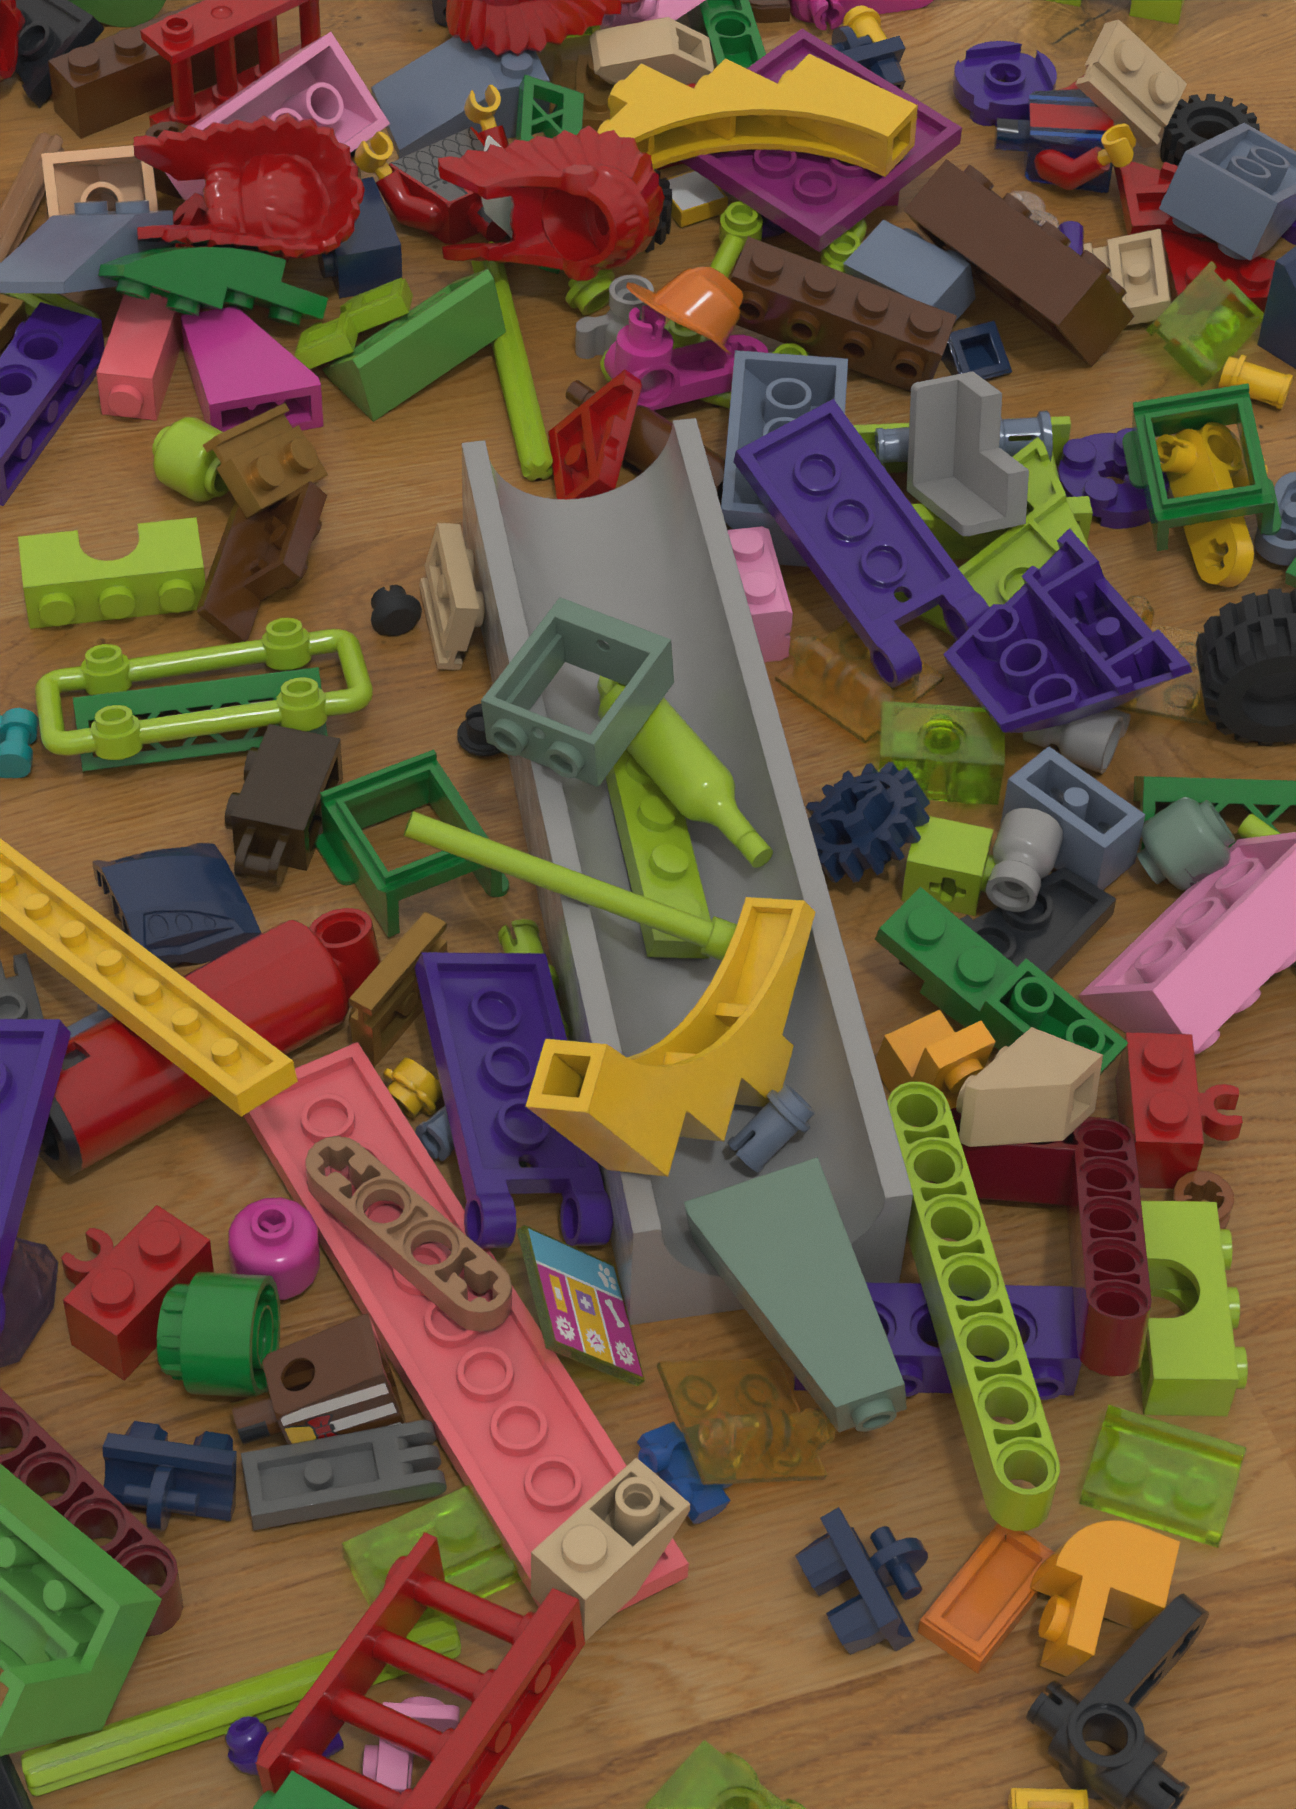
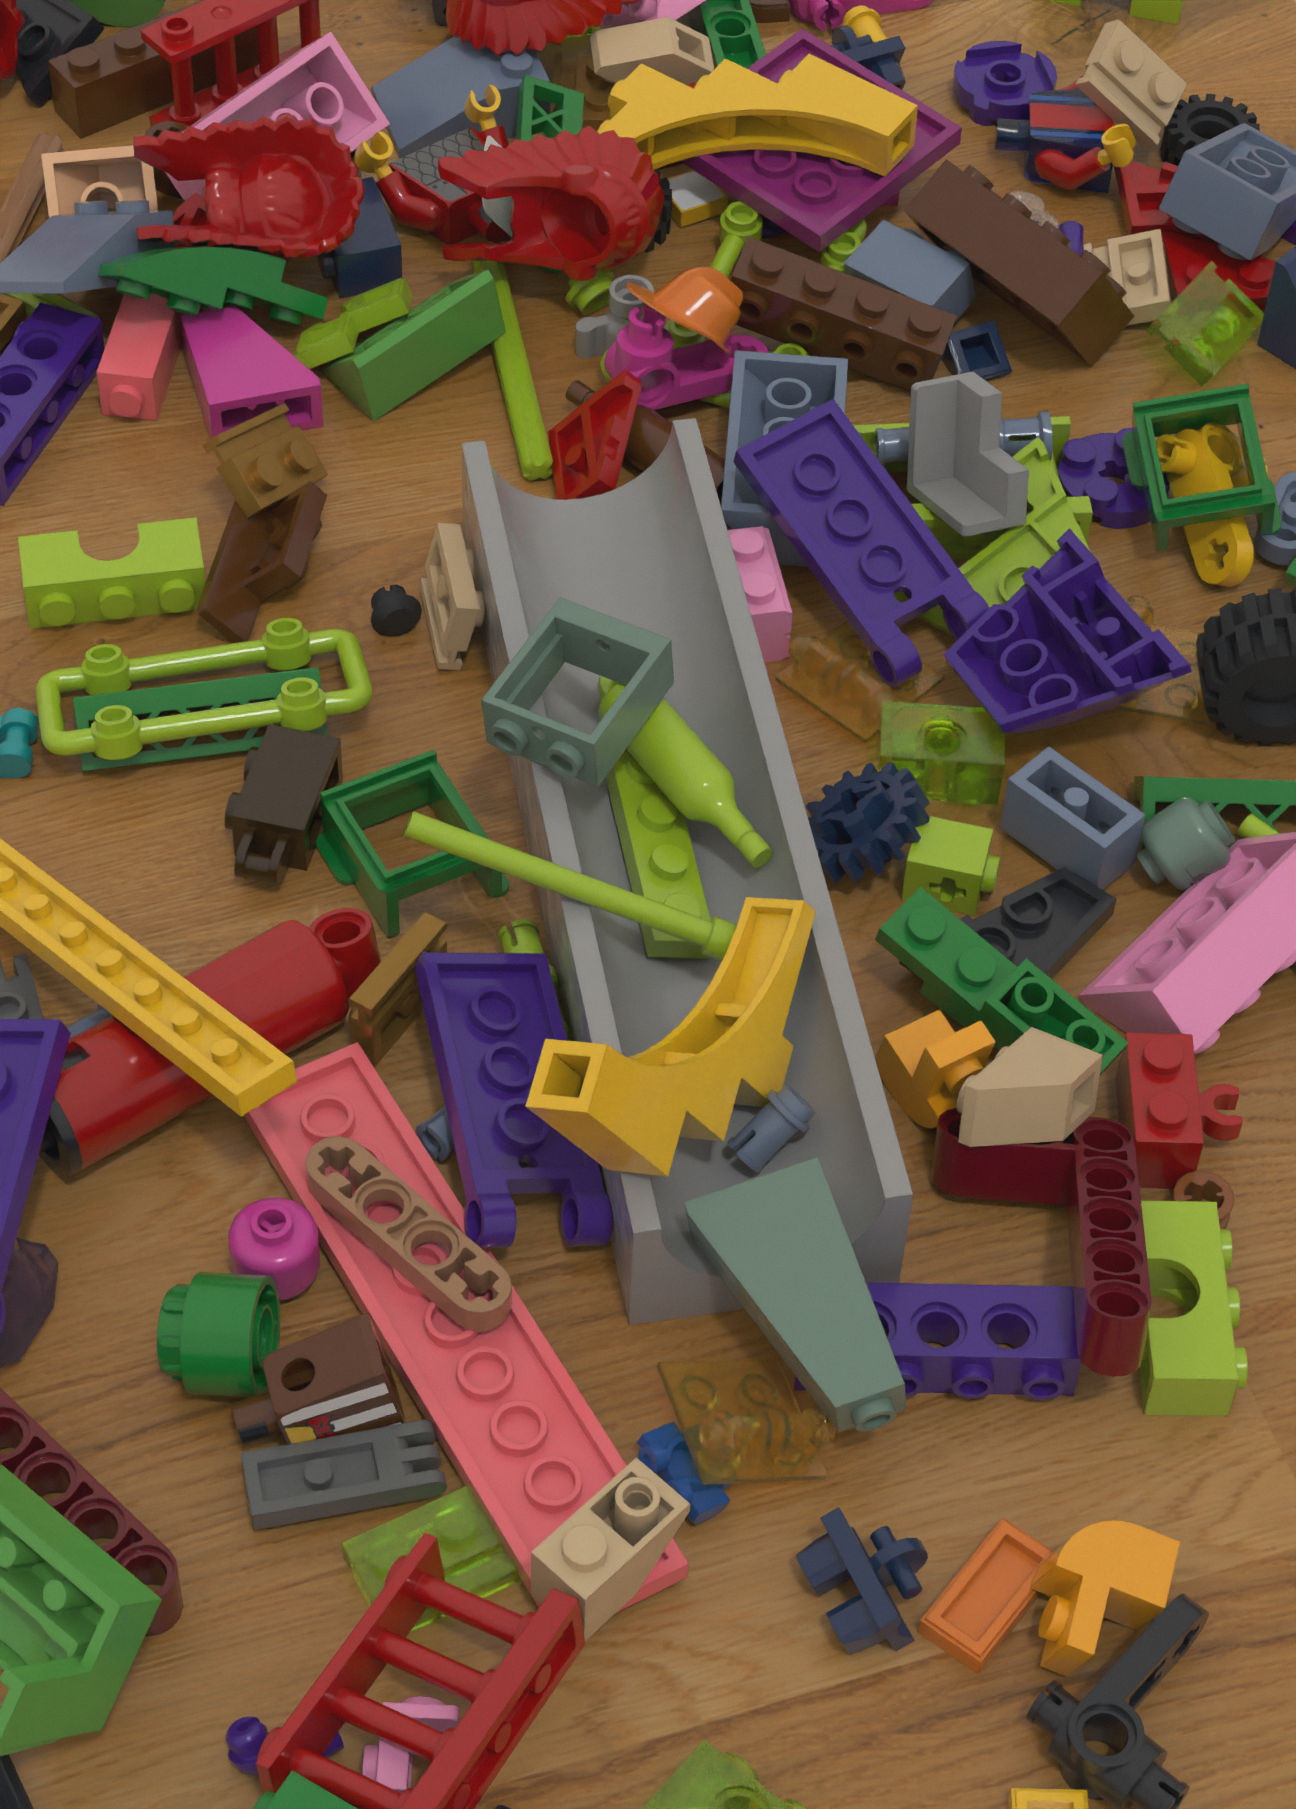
(121, 1291): red brick -> none
(171, 1476): dark blue hips -> none
(178, 902): dark blue slope -> none
(184, 463): lime head -> none
(199, 1717): lime axle -> none
(413, 1088): yellow plate -> none
(472, 734): black piece -> none
(580, 1306): piece -> none
(973, 1327): lime beam -> none
(1023, 856): light grey piece -> none
(1086, 741): light grey piece -> none
(1163, 1476): clear neon green plate -> none
(1264, 384): yellow pin -> none

